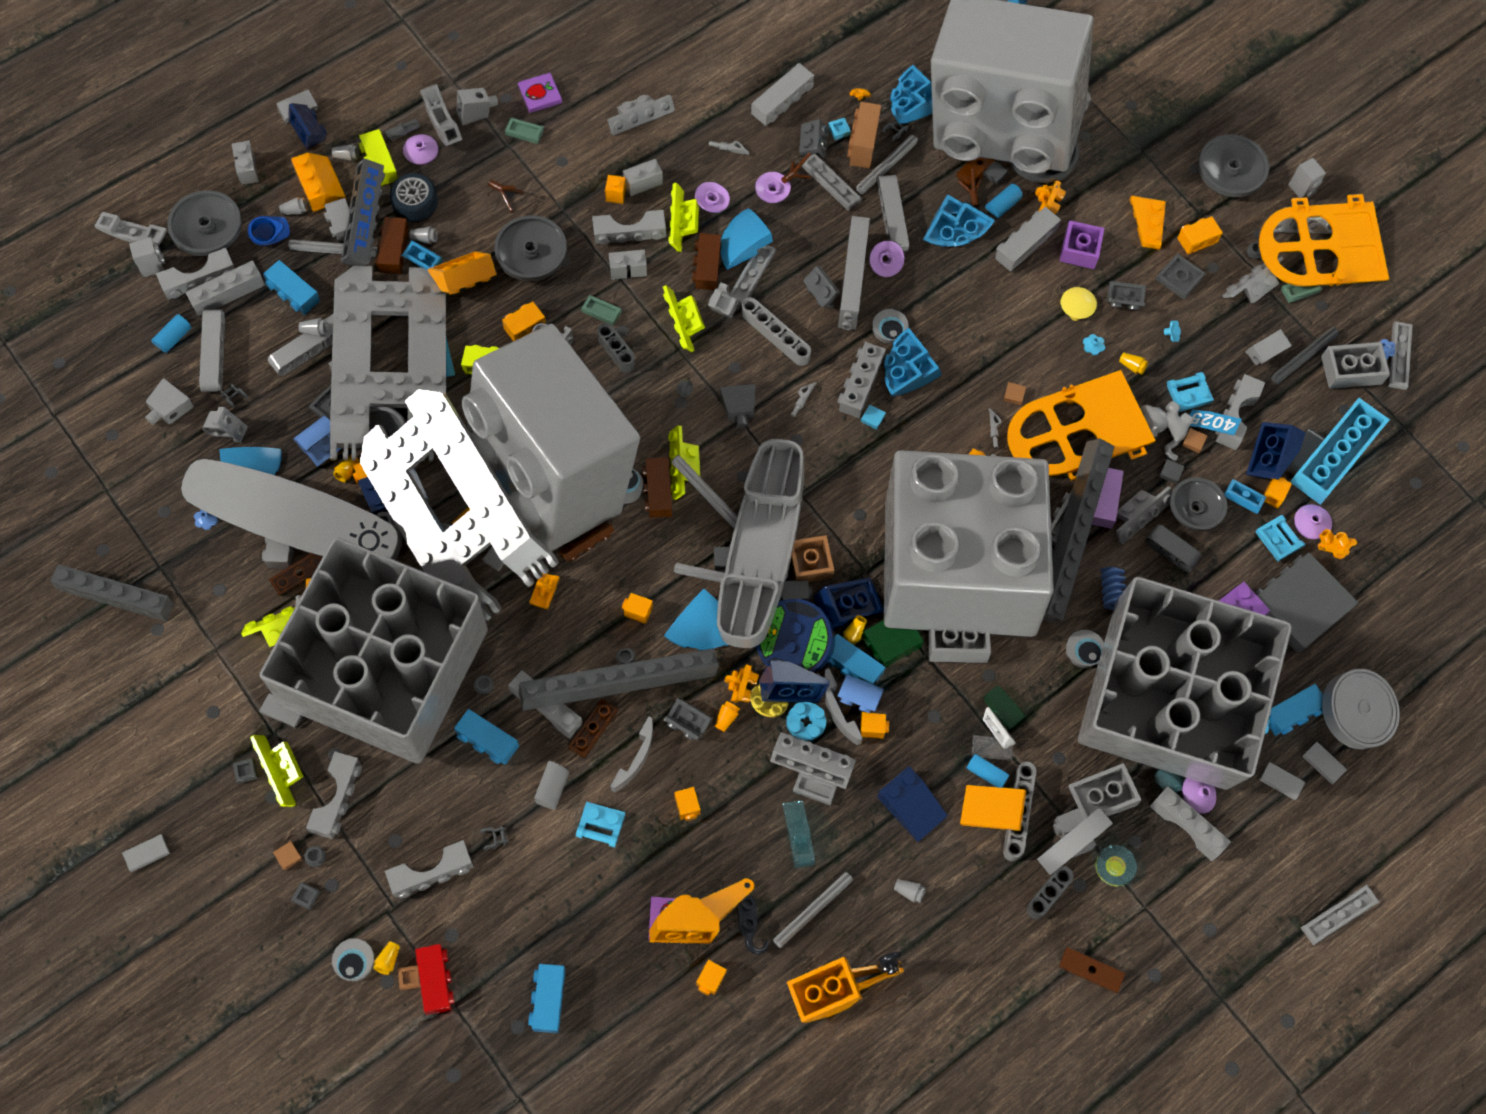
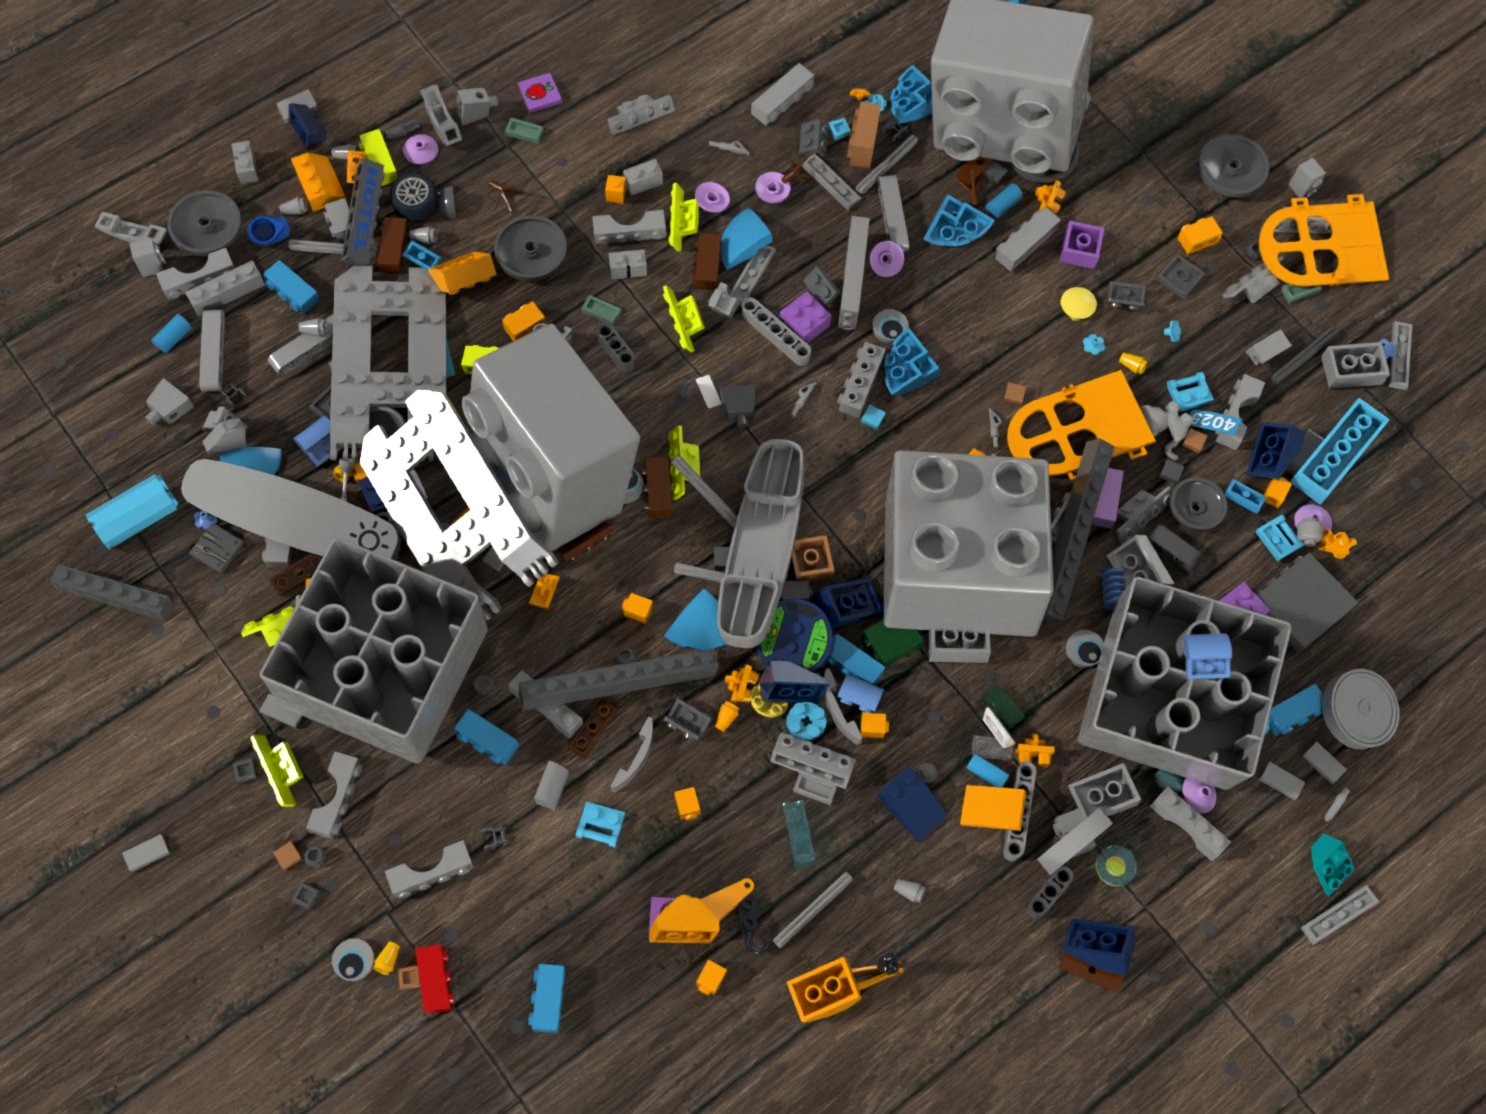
(132, 511): none -> medium azure brick
(216, 548): none -> dark grey tile
(225, 437): none -> light grey slope
(346, 466): none -> light grey hinge
(354, 158): none -> light orange hips
(446, 203): none -> dark grey brick
(708, 391): none -> white sticker
(805, 317): none -> medium lavender brick
(855, 630): yellow cone -> none
(877, 99): none -> medium azure plant
(927, 772): none -> dark grey plate
(1035, 748): none -> light orange hips
(1101, 945): none -> dark blue slope
(1139, 560): none -> white slope
(1150, 220): light orange wing -> none
(1207, 656): none -> medium blue brick
(1310, 531): none -> light grey head
(1331, 862): none -> teal slope
(1339, 800): none -> light grey piece

